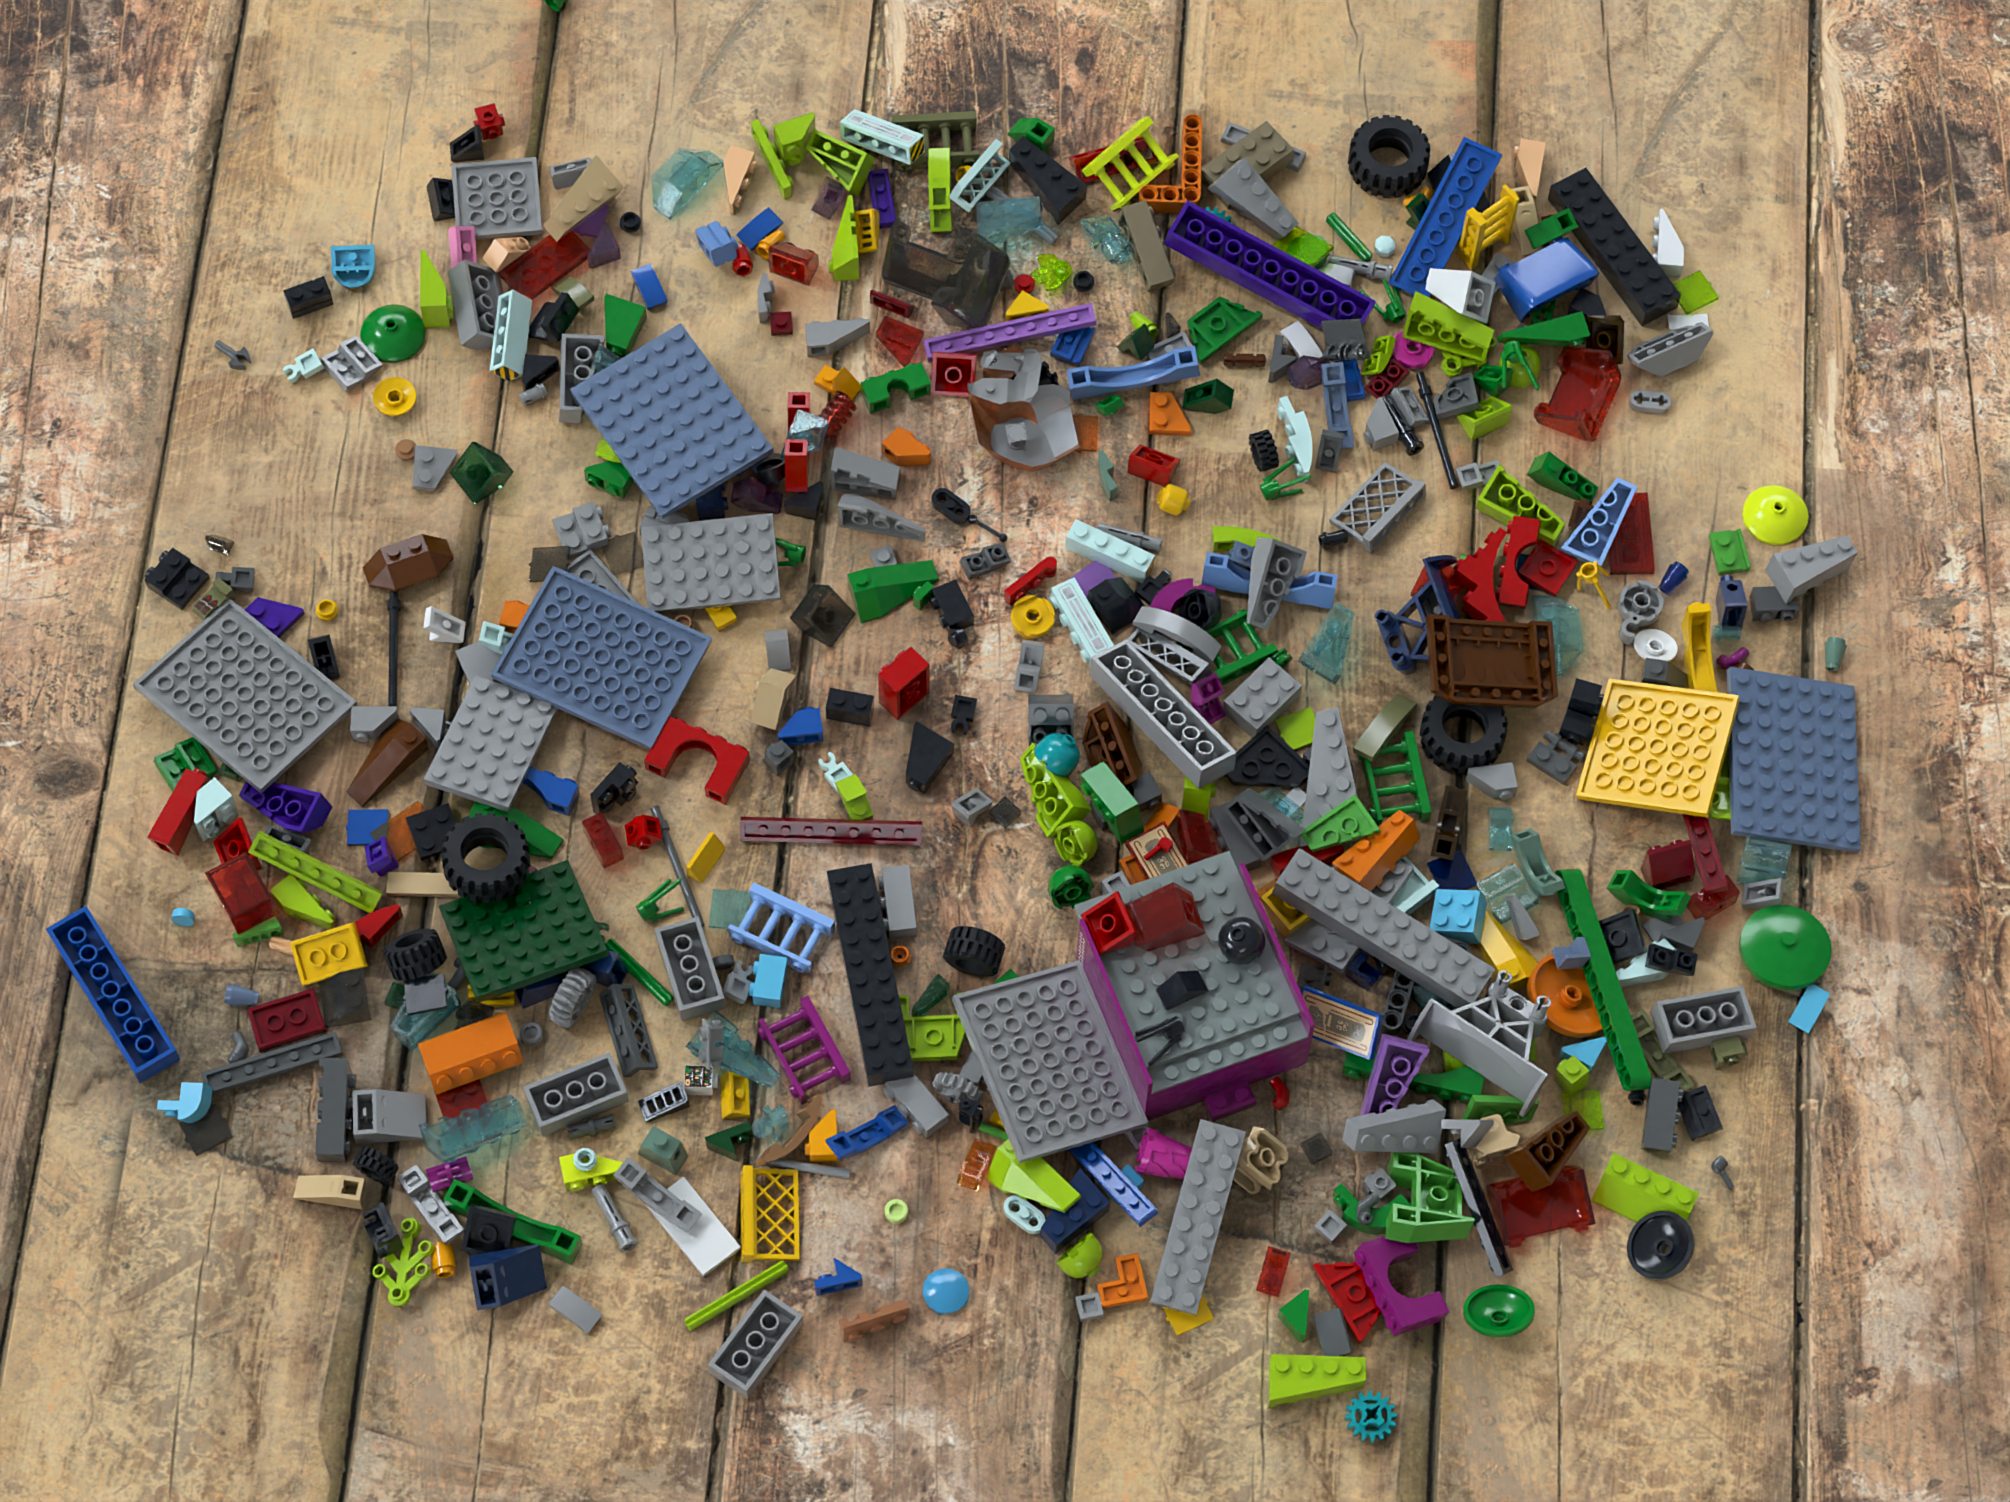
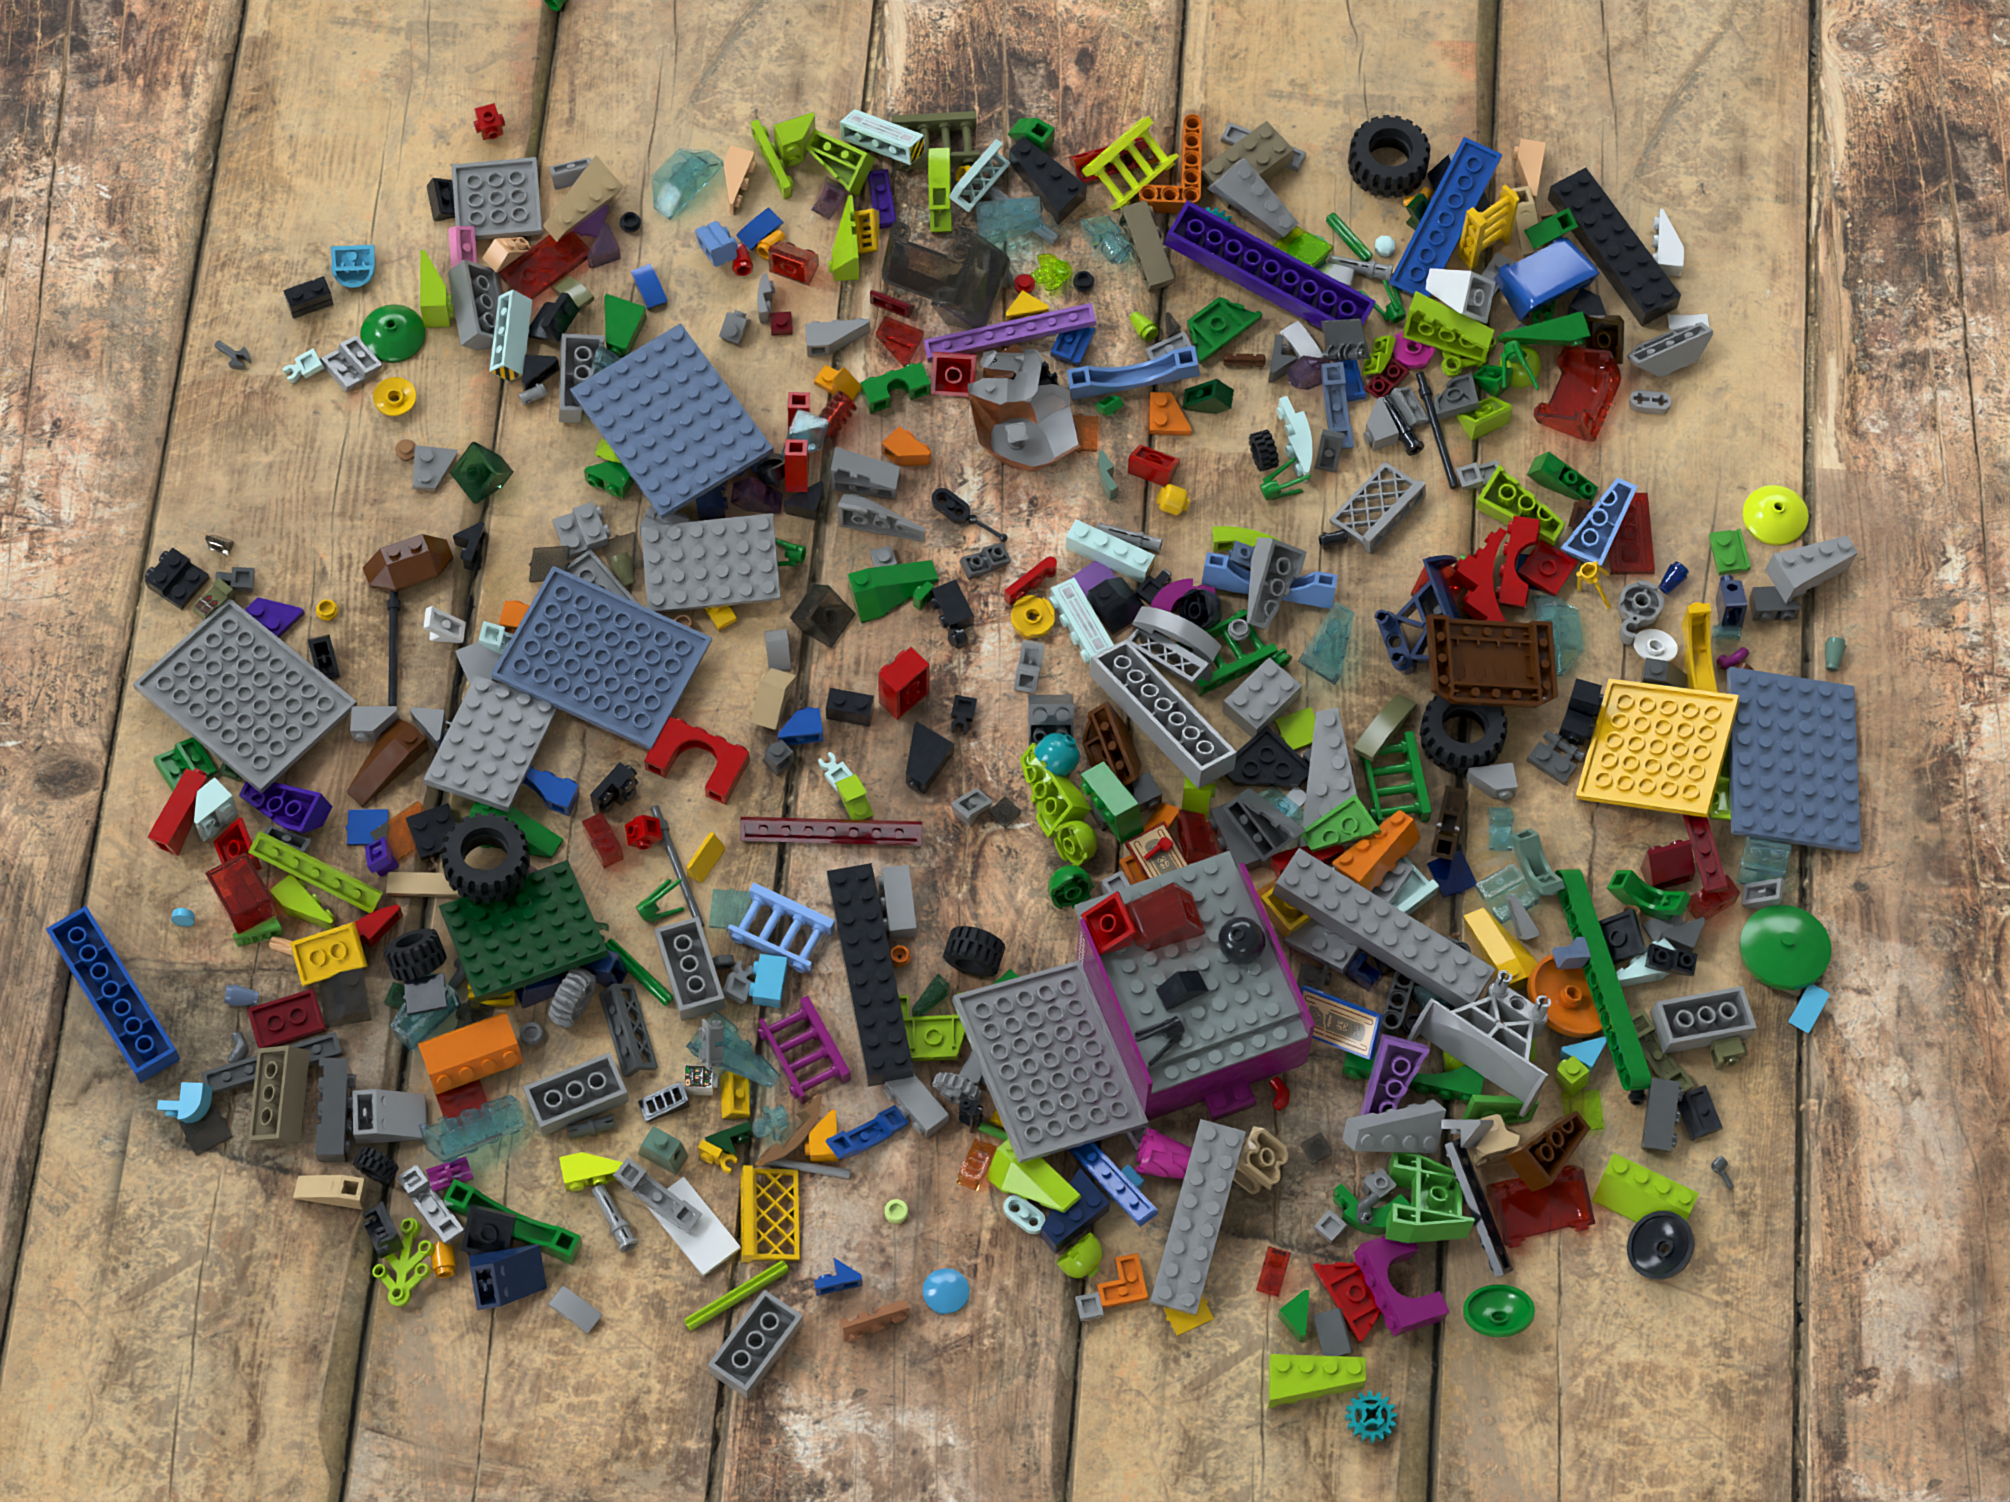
(279, 1095): none -> dark tan slope
(468, 146): black slope -> none
(471, 540): none -> black slope
(580, 1154): light aqua plate -> none
(623, 567): none -> olive cone
(711, 1153): none -> yellow plate
(734, 326): none -> light grey bracket
(1138, 342): dark green slope -> none
(1205, 698): magenta slope -> none
(1238, 630): none -> light grey plate
(1459, 914): medium azure brick -> none
(1695, 292): clear neon green piece -> none

